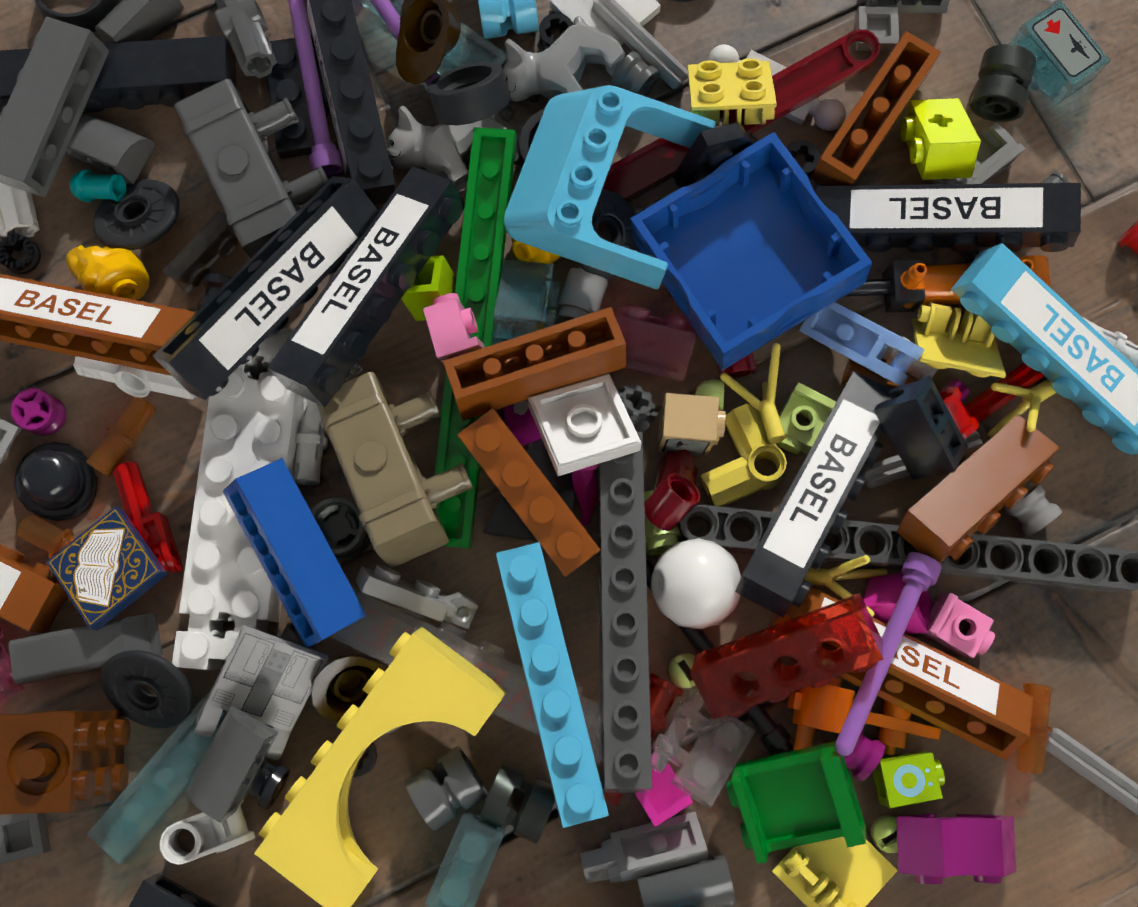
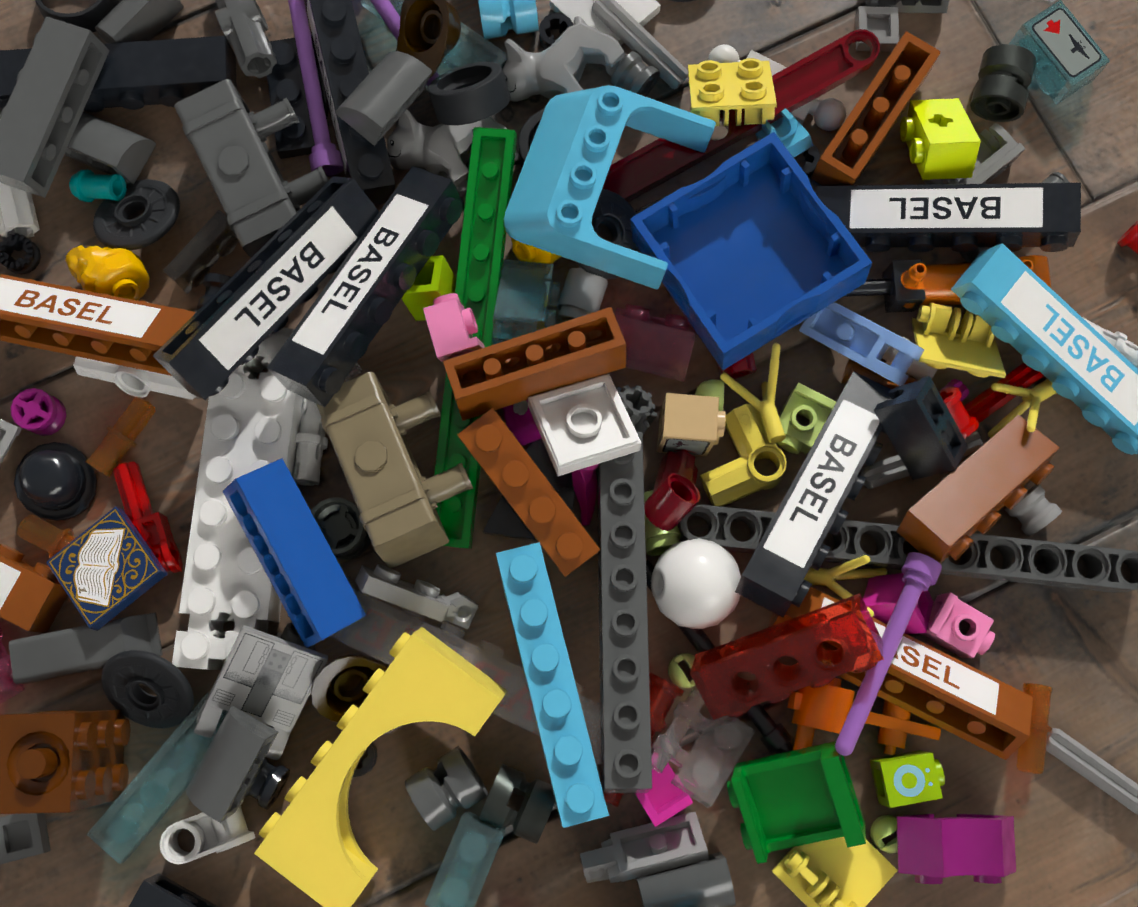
(384, 95): none -> dark grey brick
(710, 151): black plate -> none
(790, 133): none -> medium azure tile
(865, 757): magenta wheel -> none

